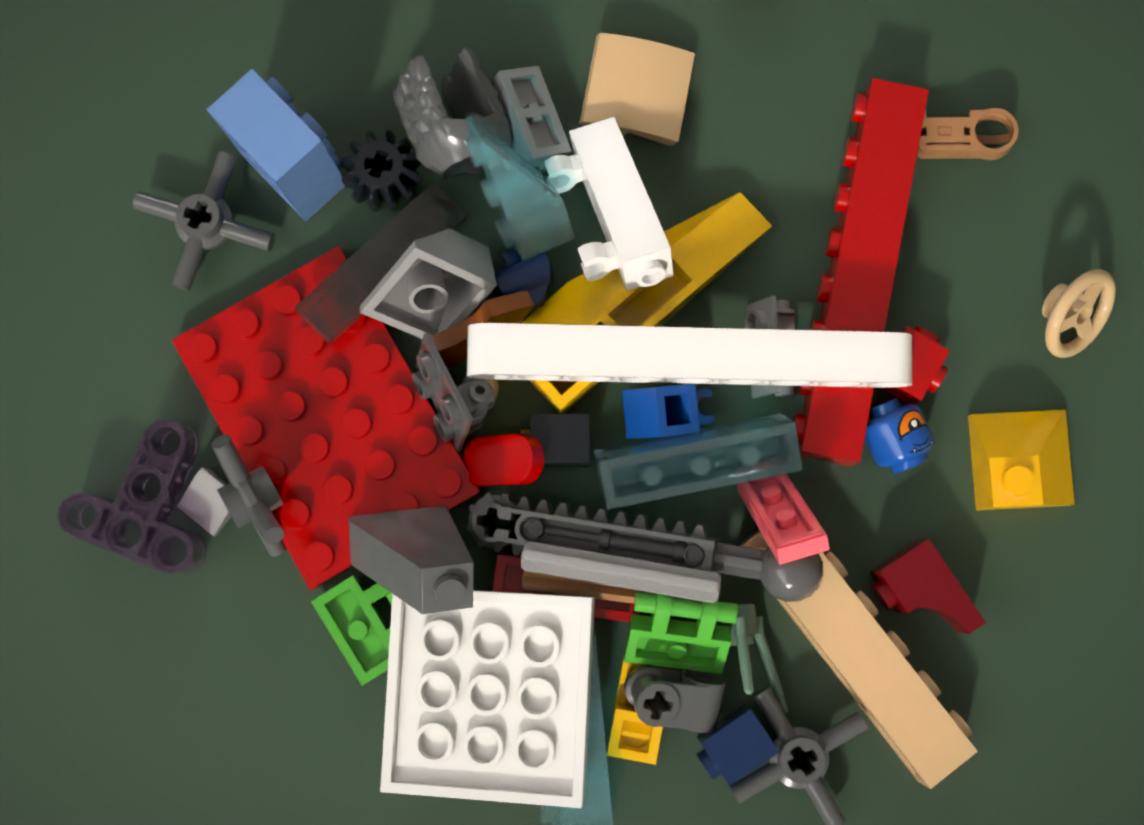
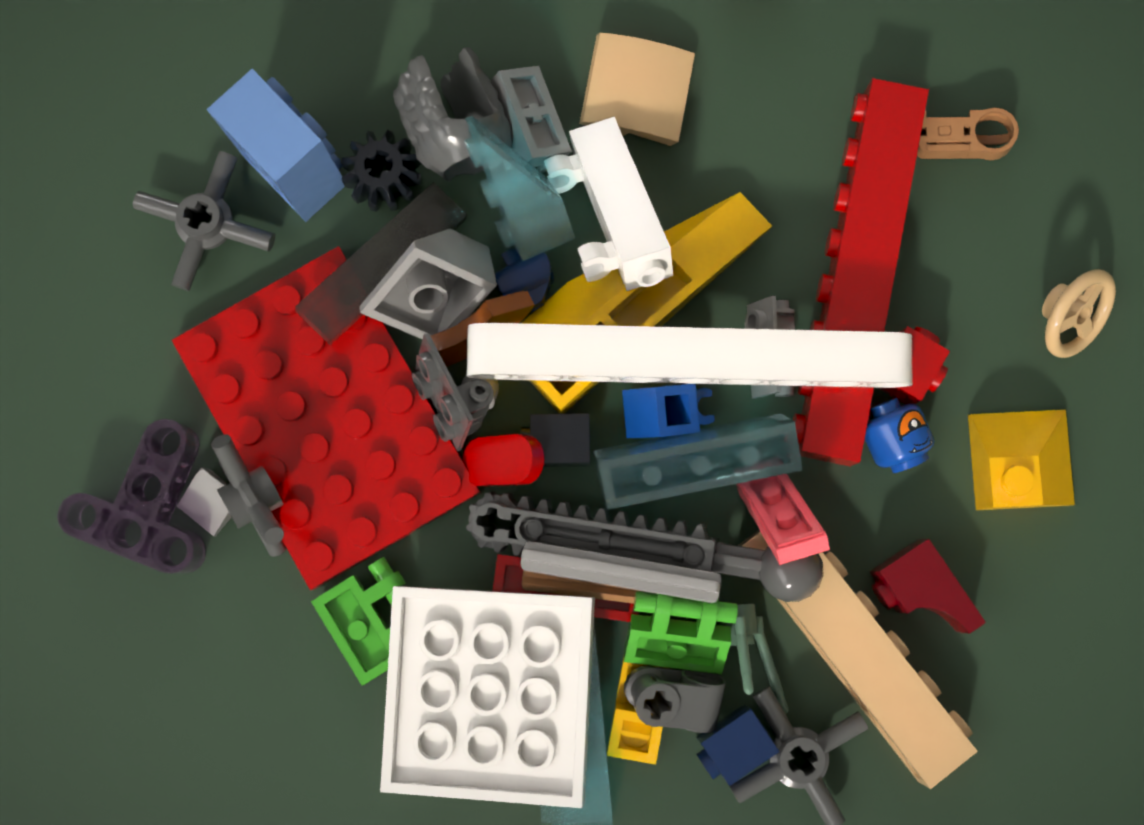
(414, 557): dark grey slope -> none

